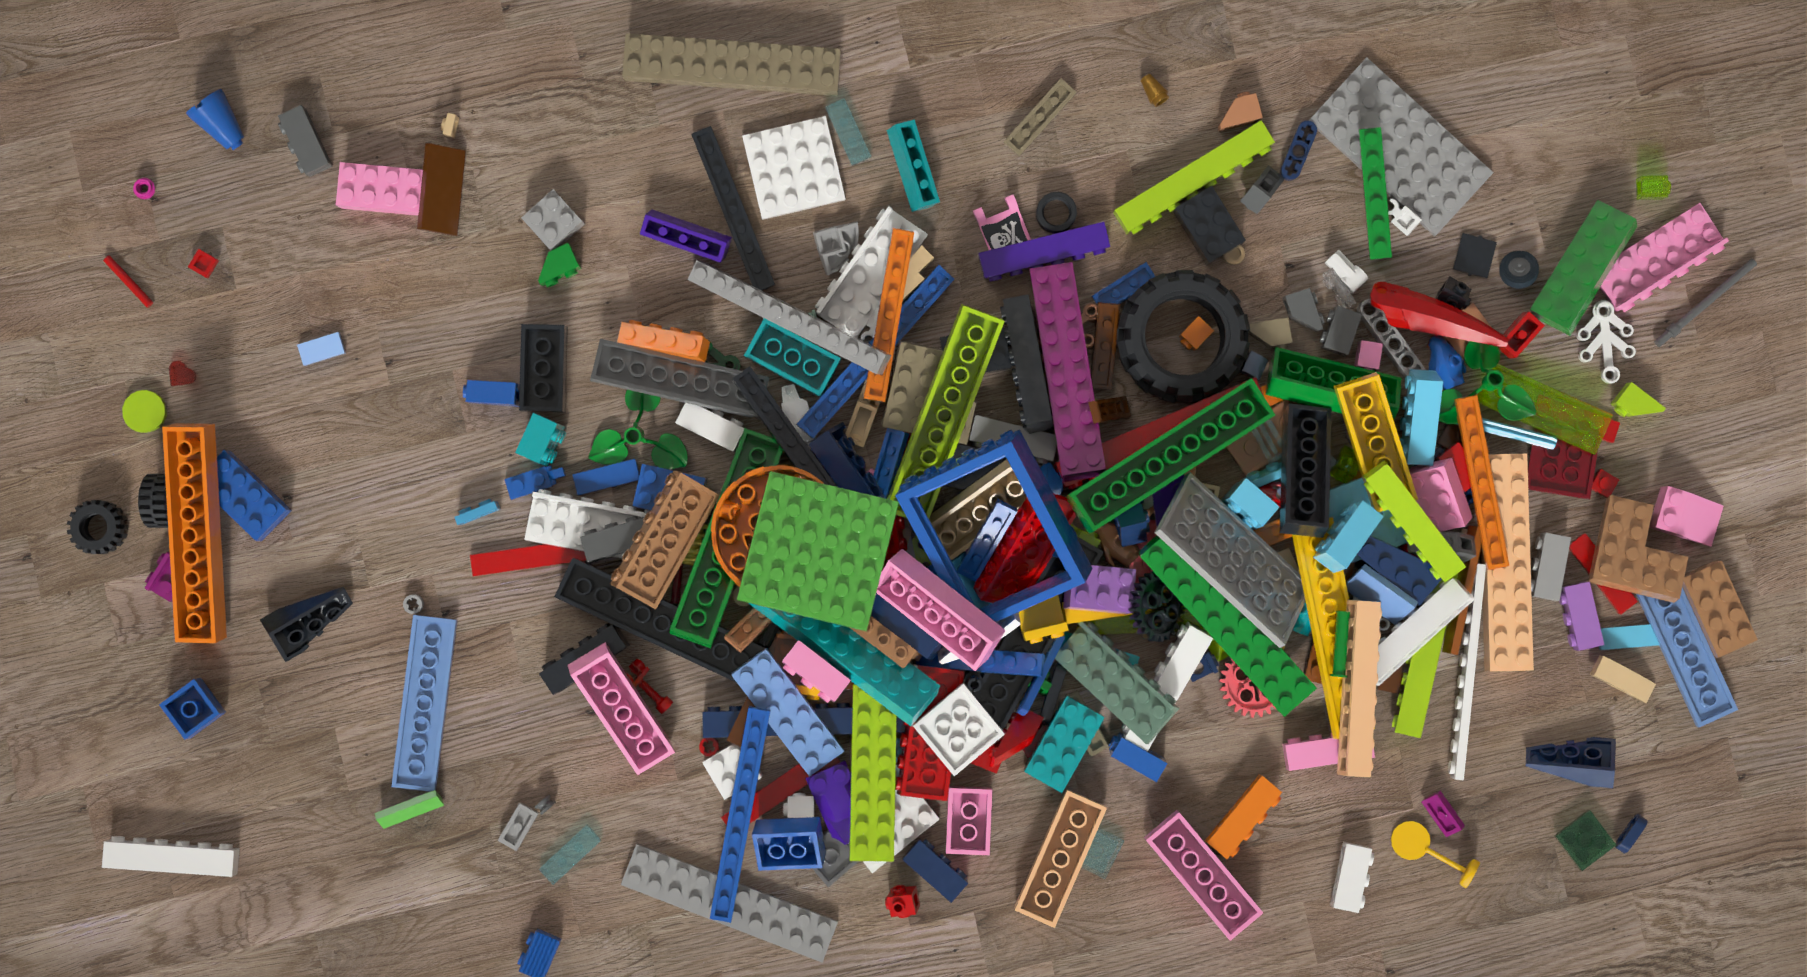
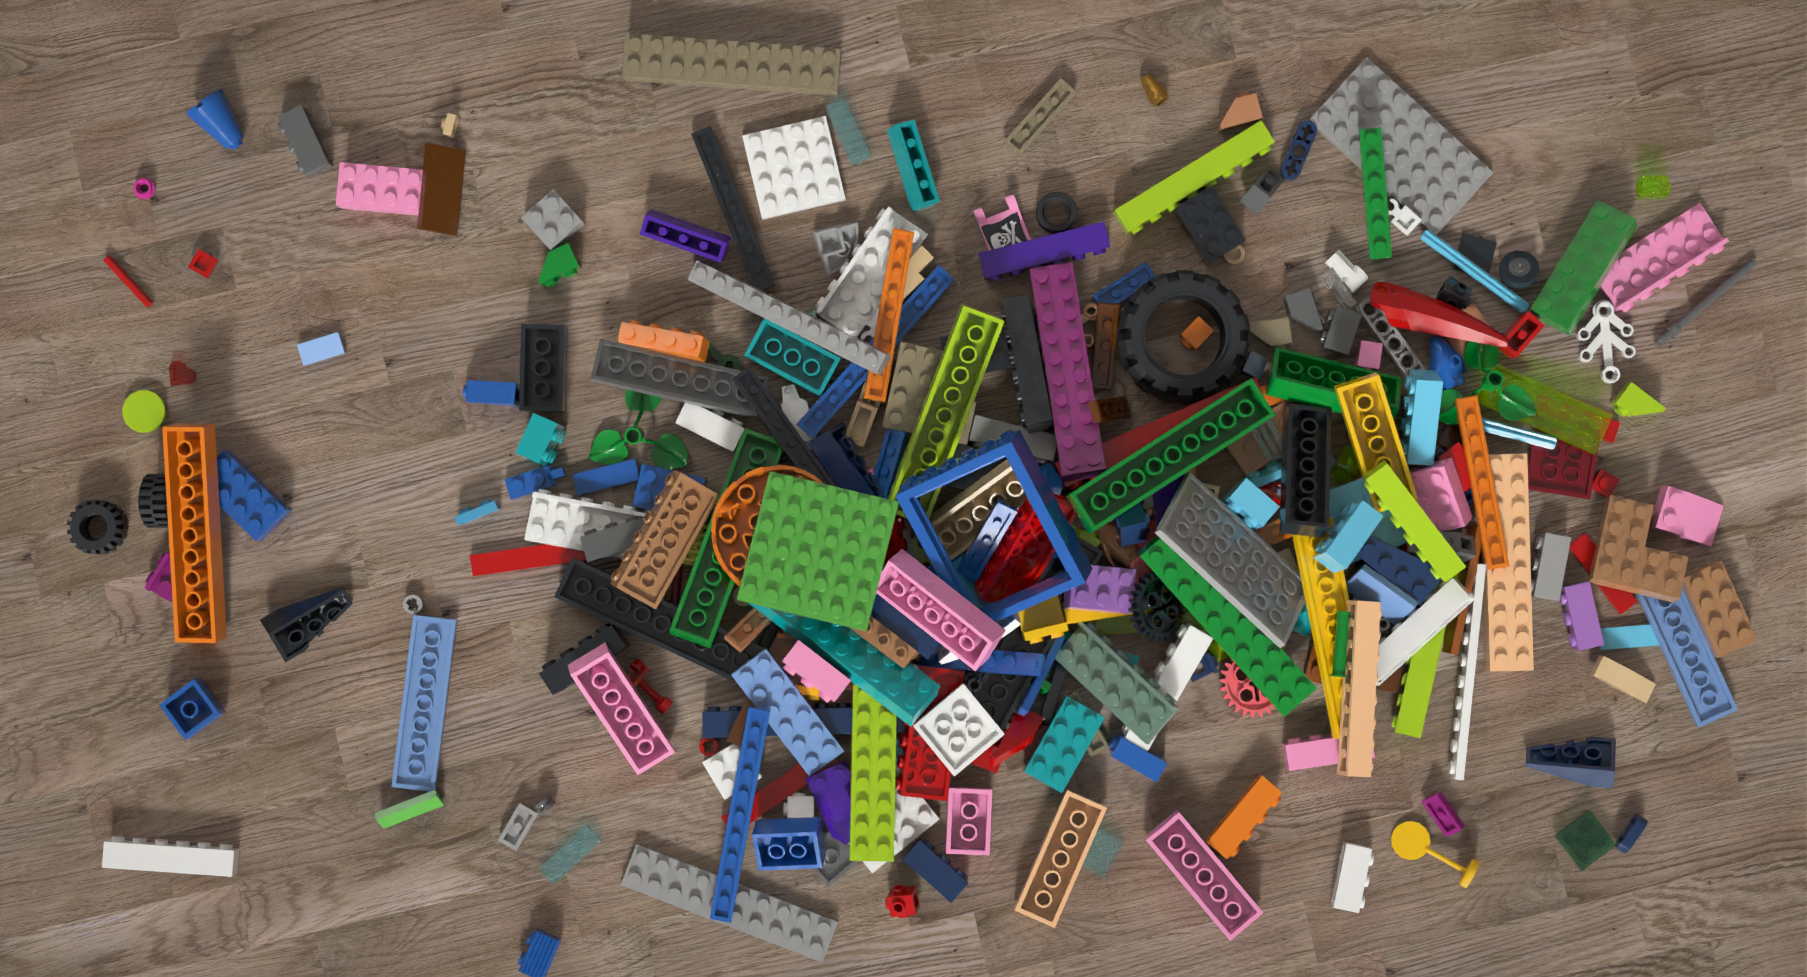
(1474, 271): none -> medium azure axle

